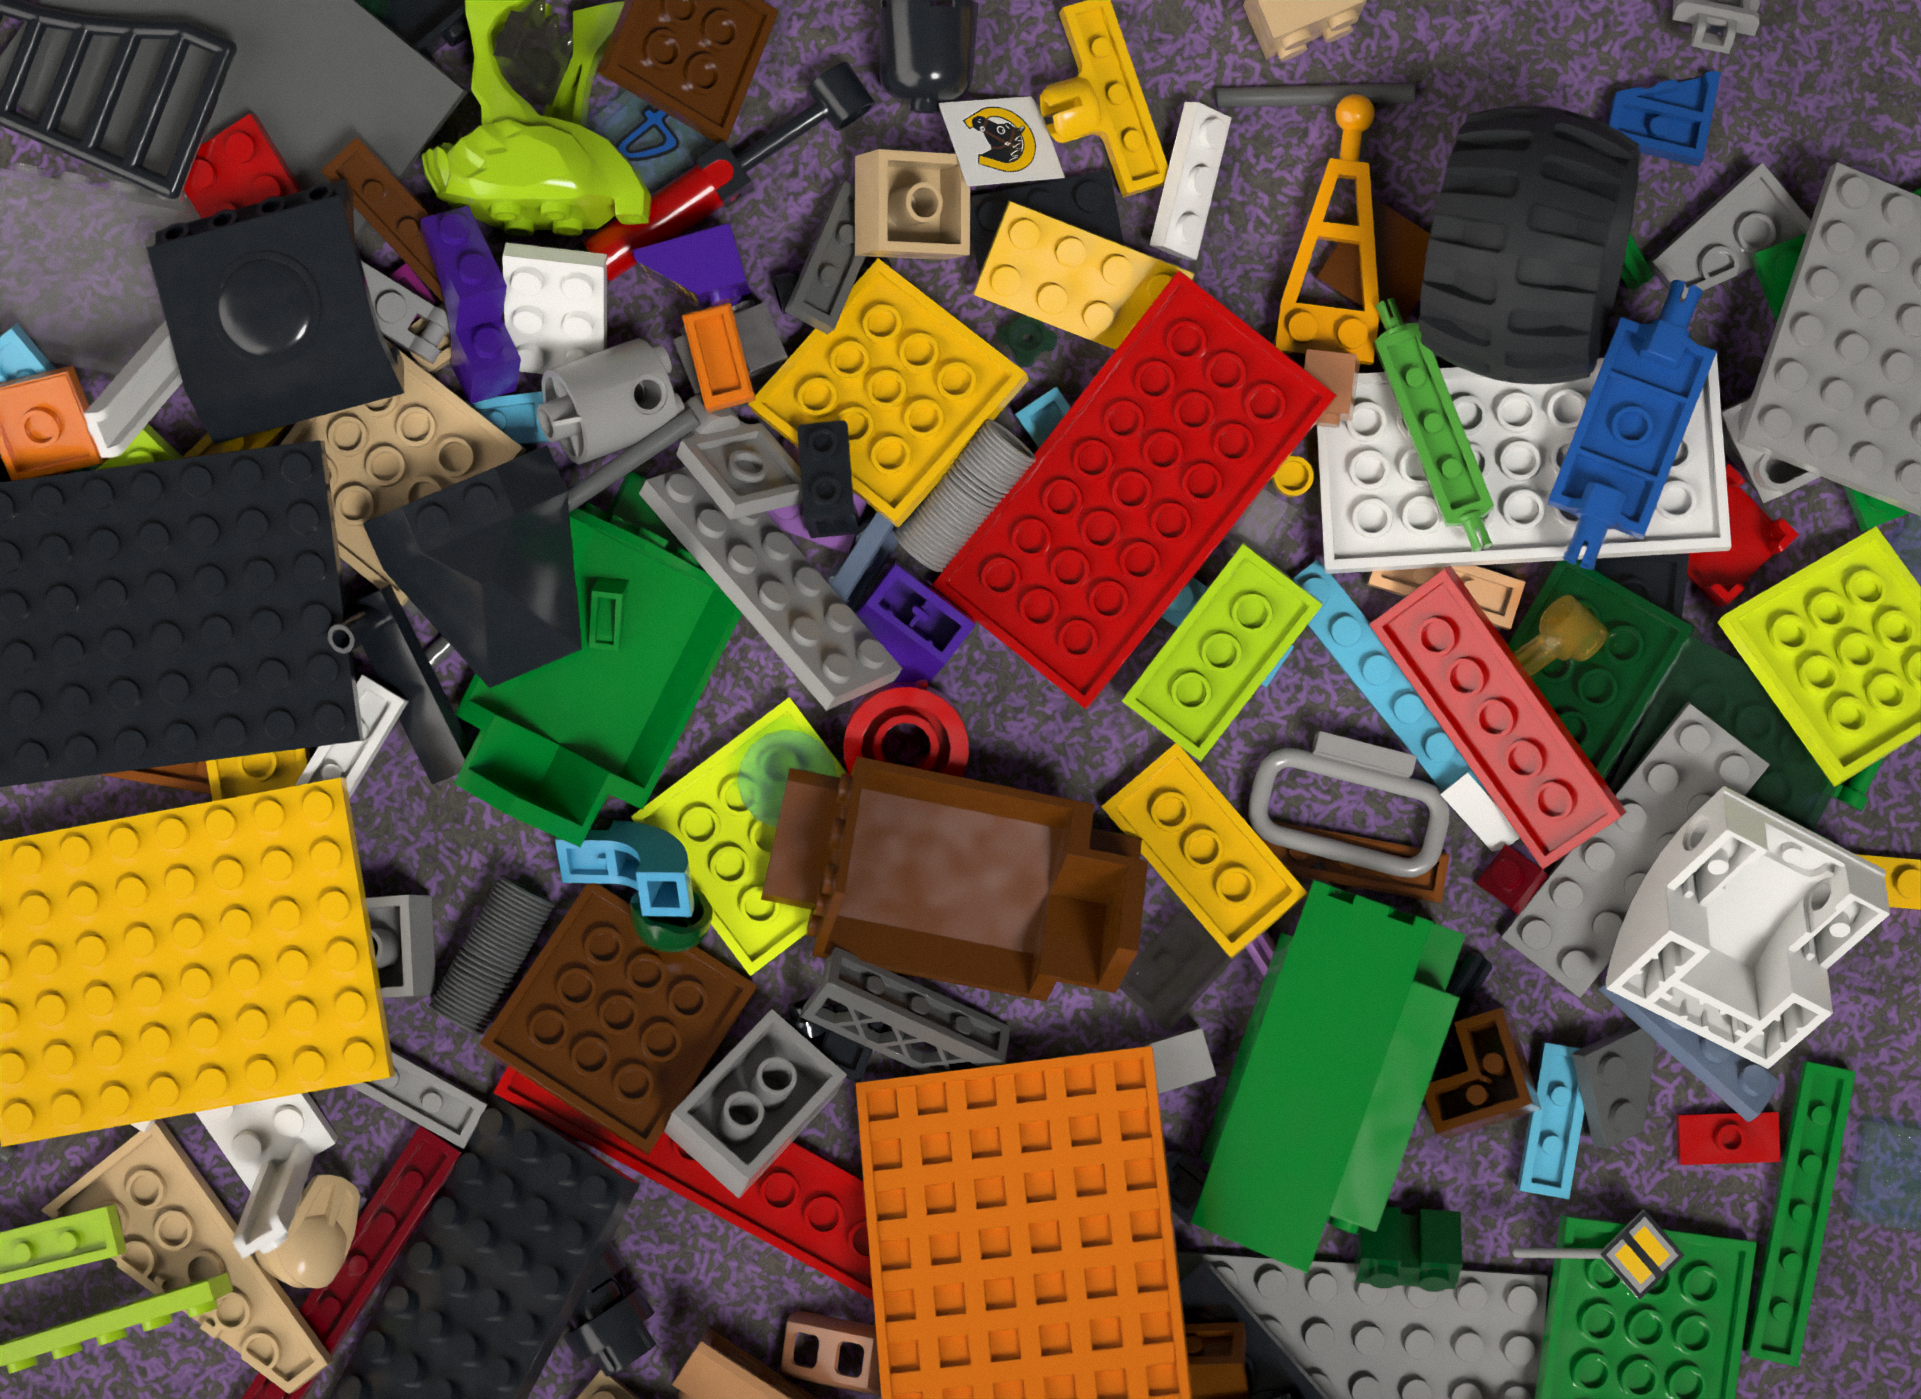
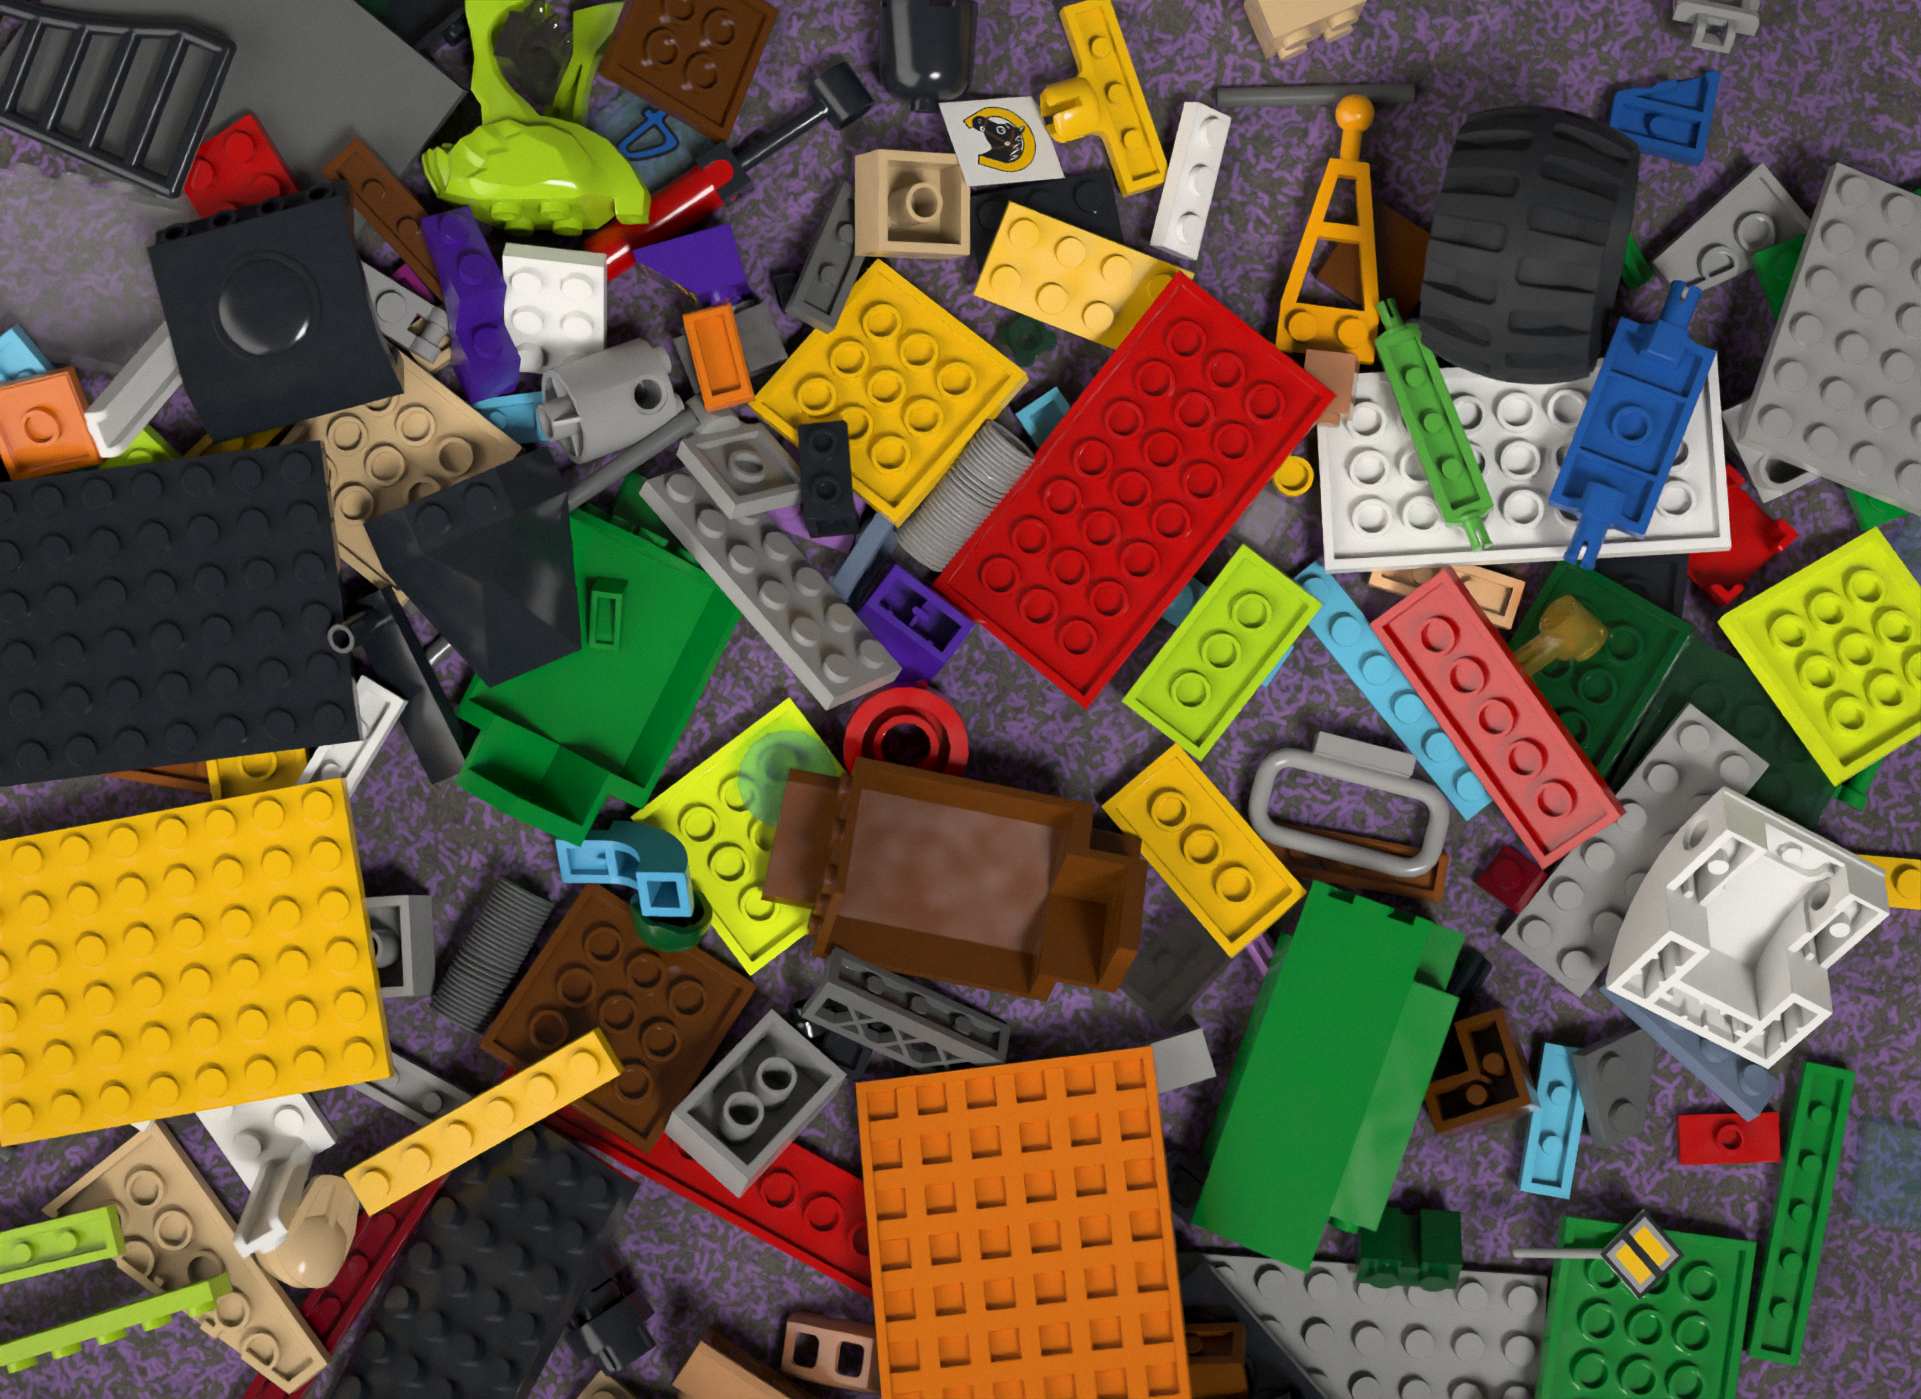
(484, 1121): none -> yellow plate
(1480, 813): white sticker -> none

